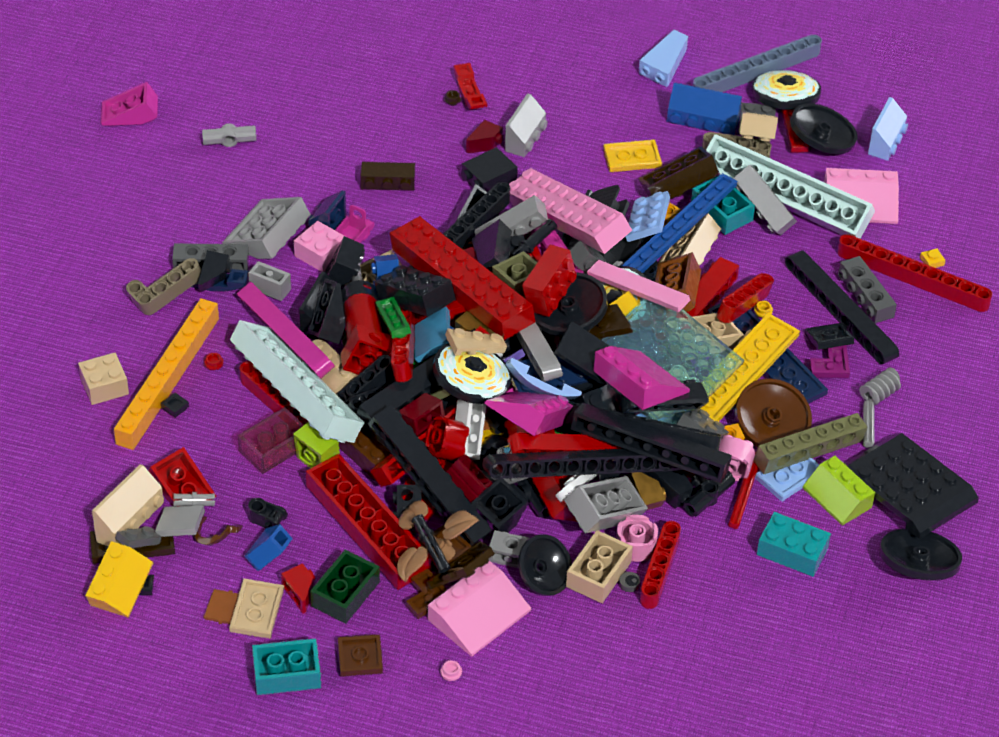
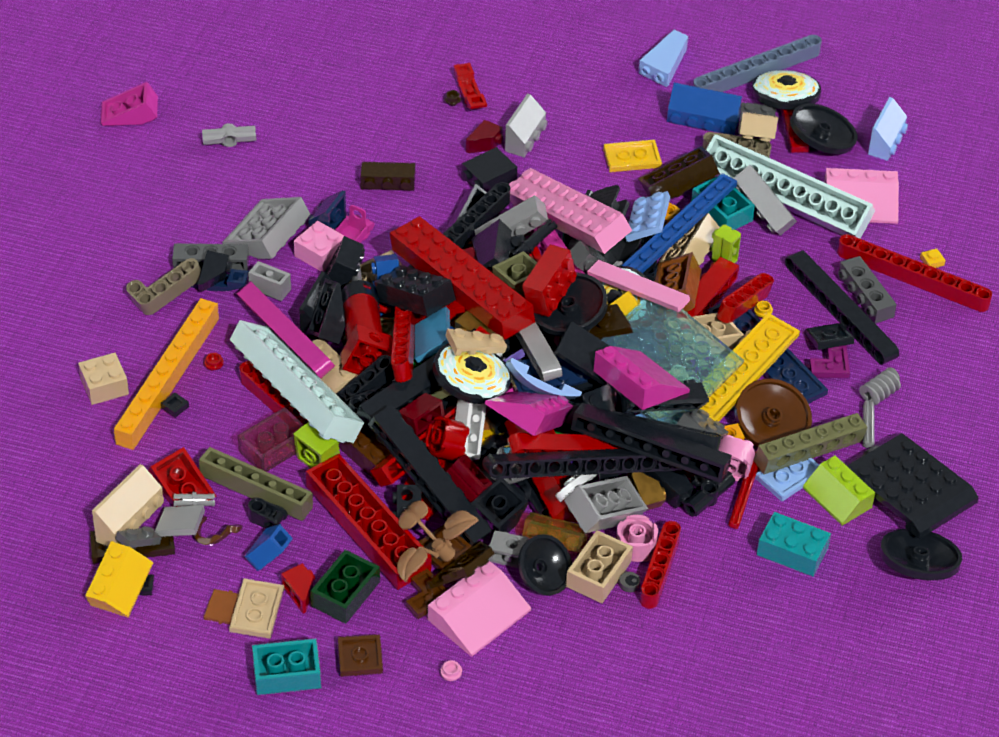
(255, 483): none -> olive brick
(393, 317): green plate -> none
(420, 523): black pin -> none
(568, 533): none -> clear yellow brick
(725, 244): none -> lime brick

